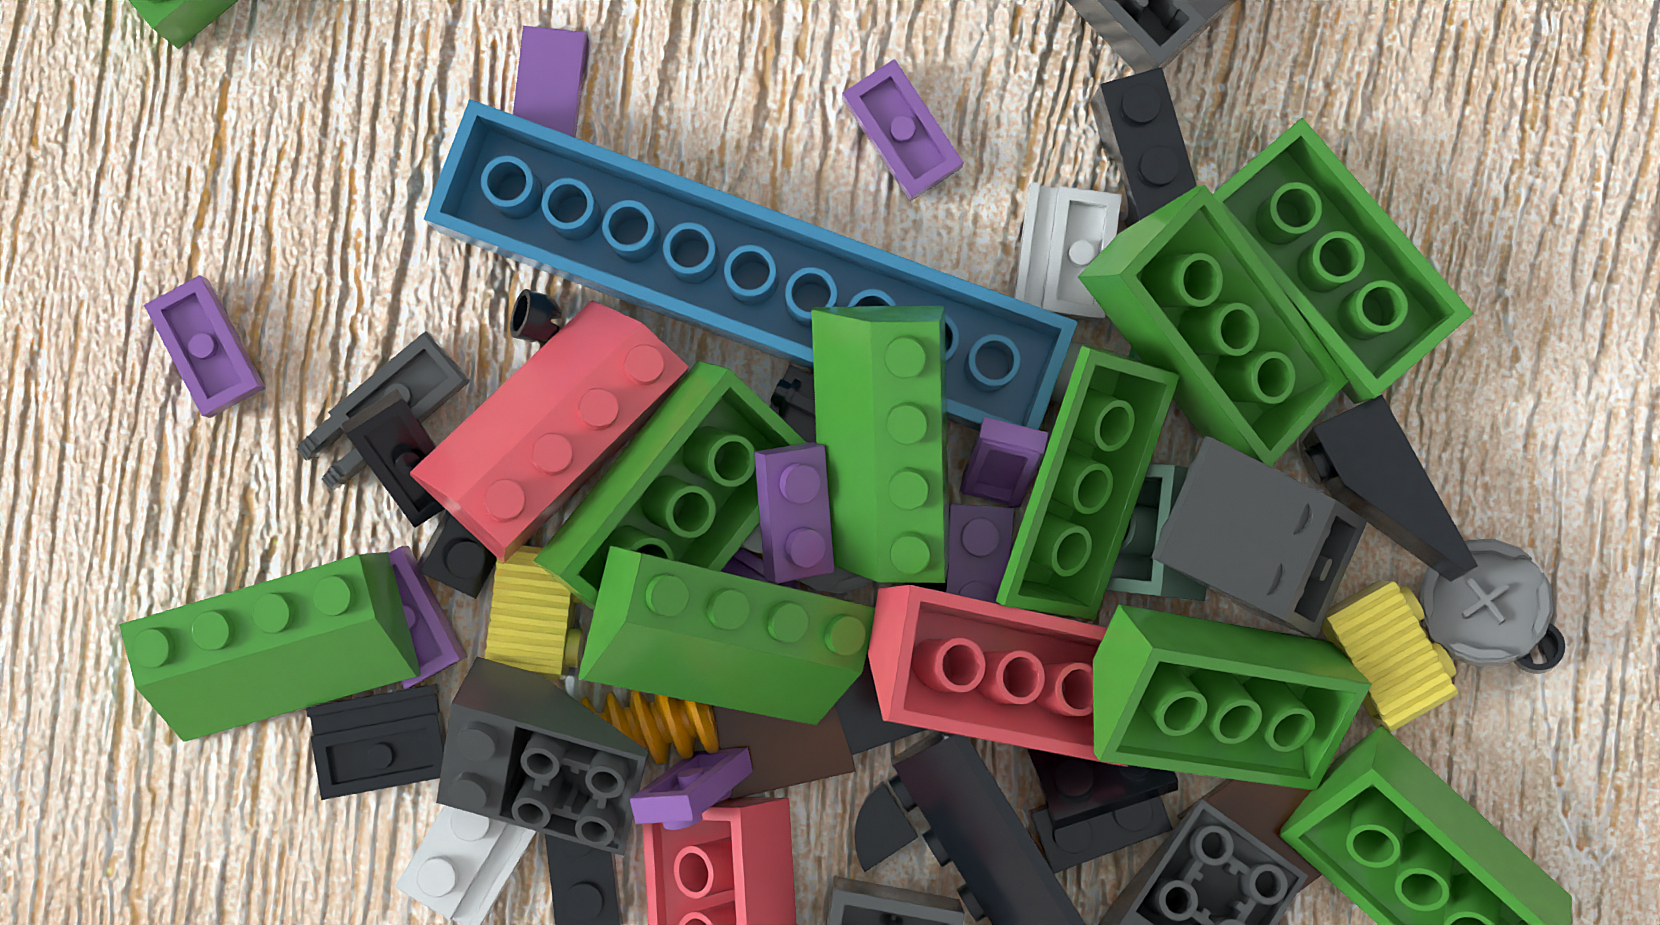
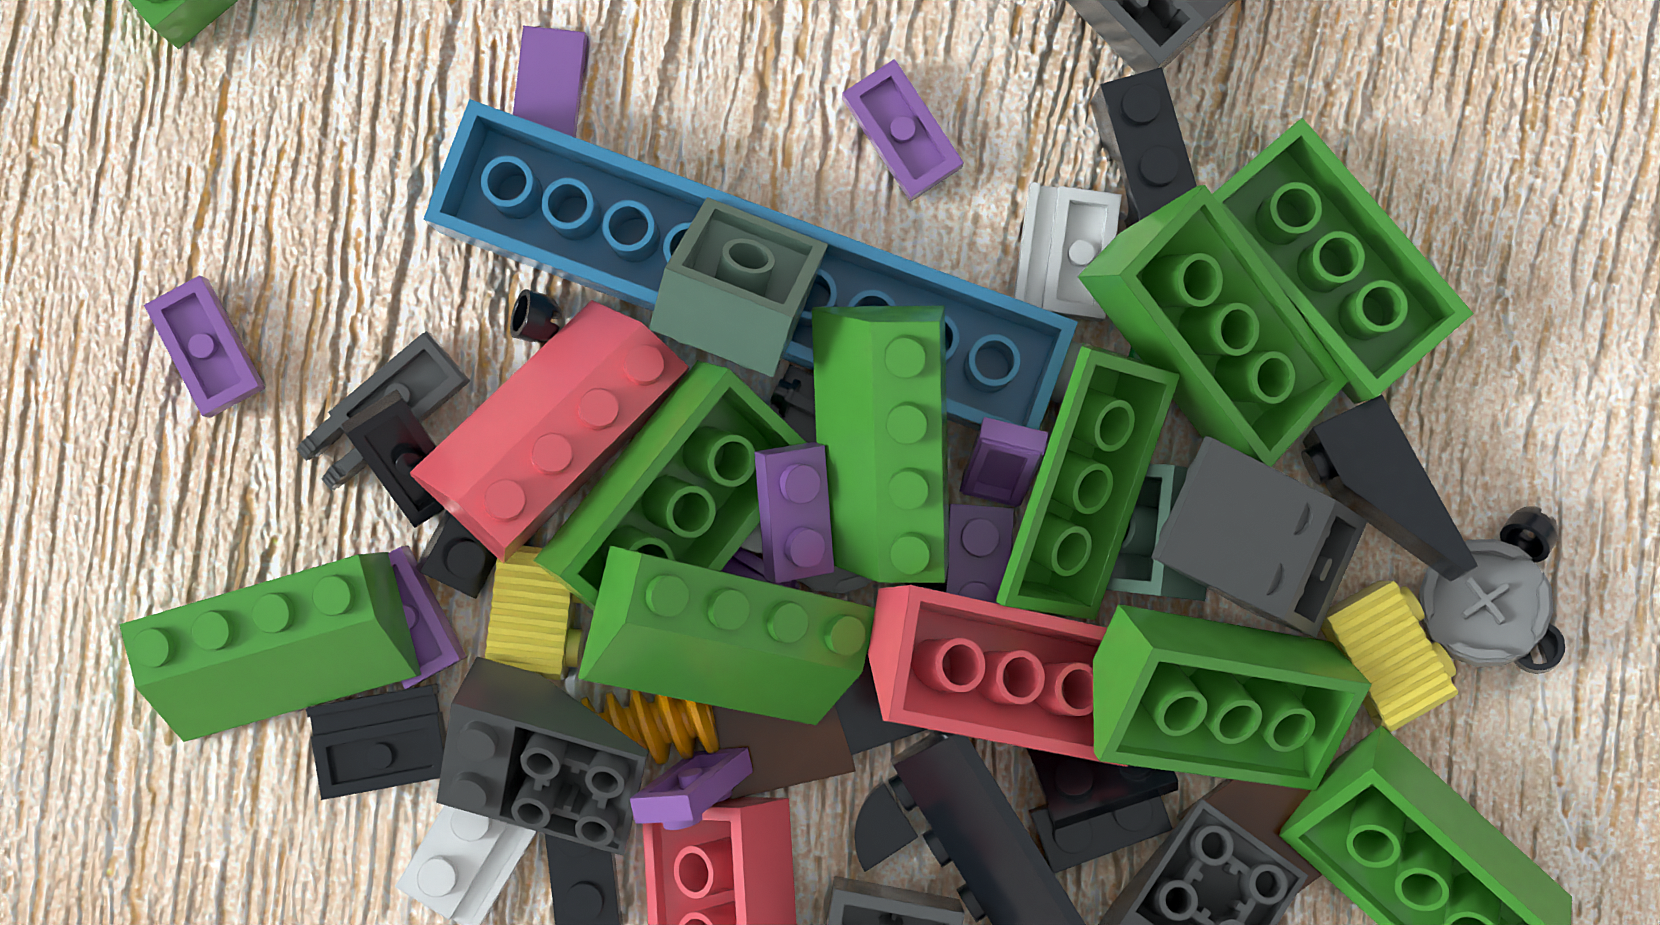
(737, 286): none -> sand green slope
(1533, 520): none -> black hinge

